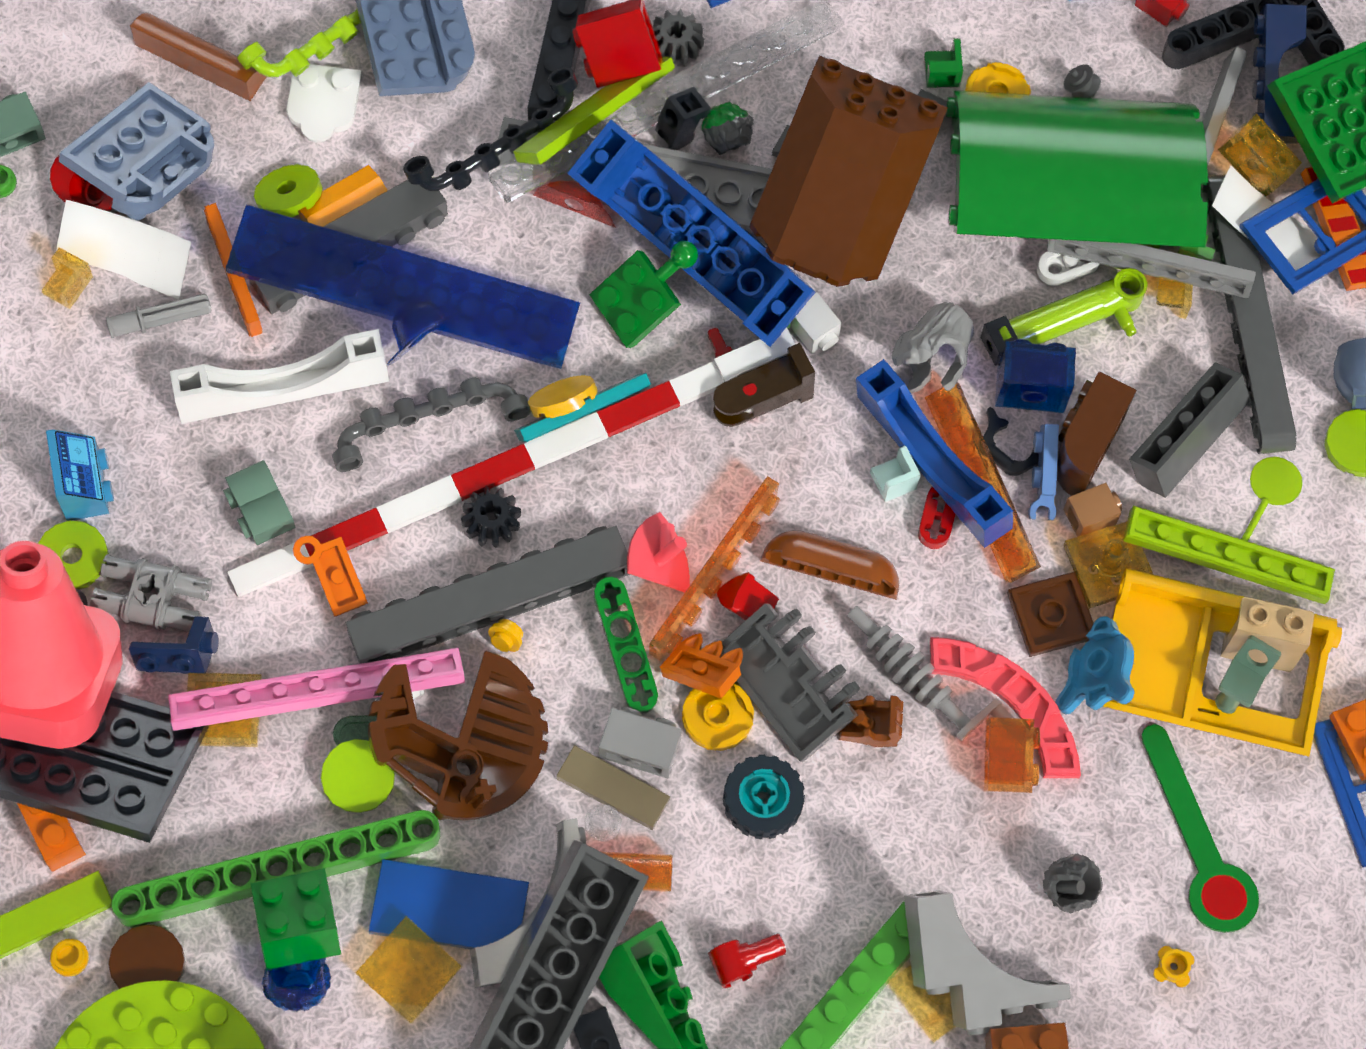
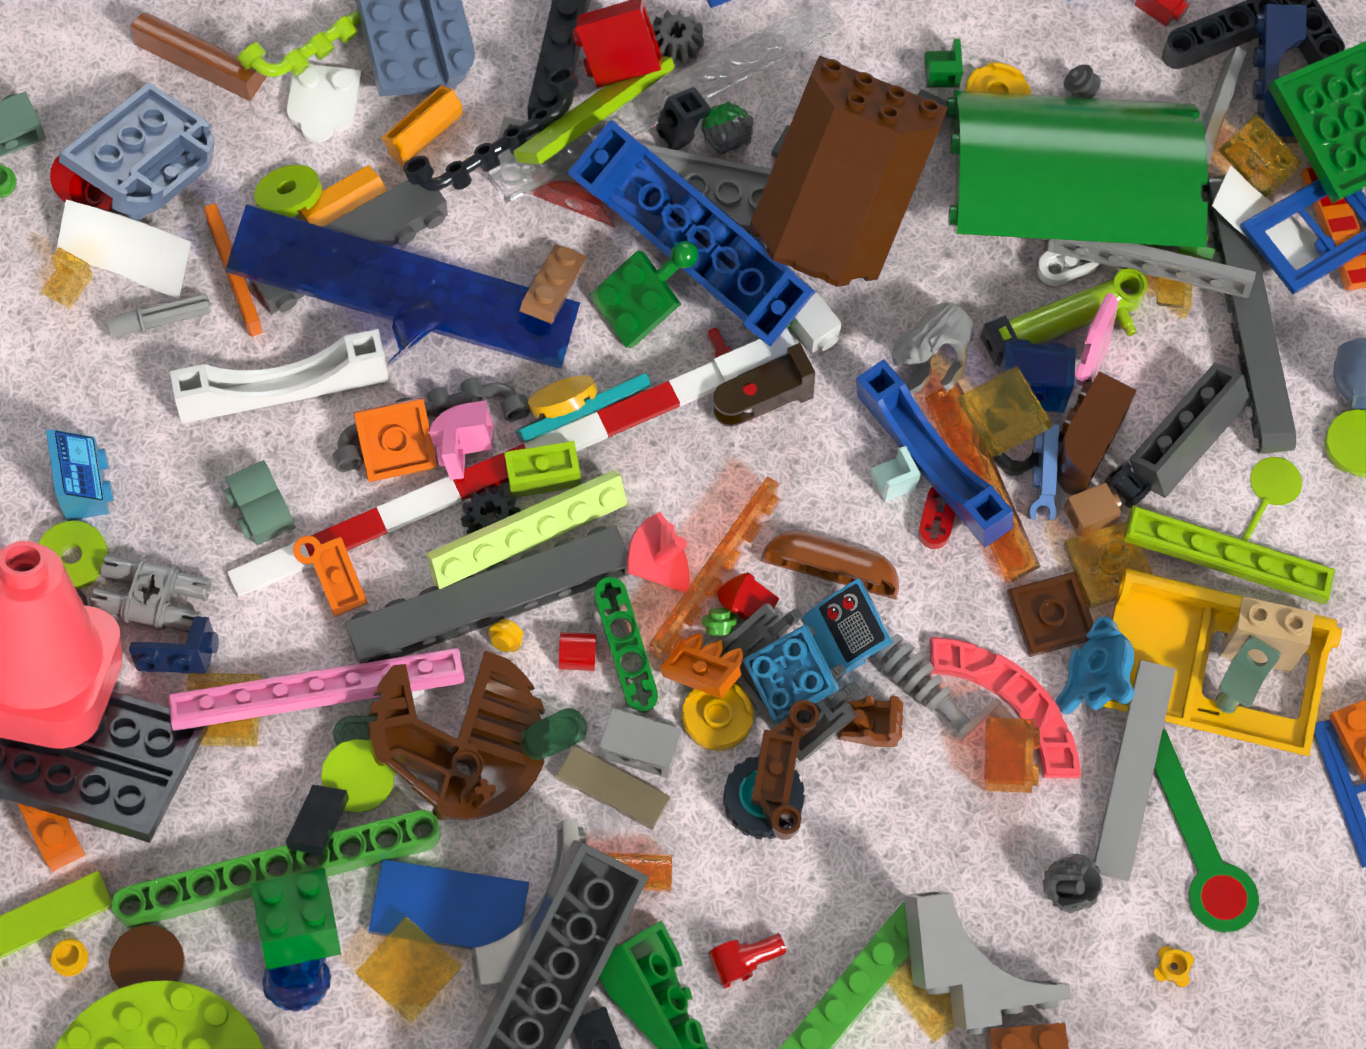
(317, 819): none -> black tile
(395, 439): none -> orange plate
(423, 124): none -> light orange piece
(459, 432): none -> bright pink brick
(526, 529): none -> yellowish green plate
(542, 469): none -> lime panel
(553, 283): none -> medium nougat plate
(553, 734): none -> clear green tile
(577, 651): none -> red brick
(719, 622): none -> bright green plate
(777, 768): none -> reddish brown plate
(790, 672): none -> dark azure tile
(848, 627): none -> slope
(1004, 411): none -> clear yellow tile
(1097, 340): none -> bright pink tile
(1127, 484): none -> black bush
(1134, 770): none -> light grey tile

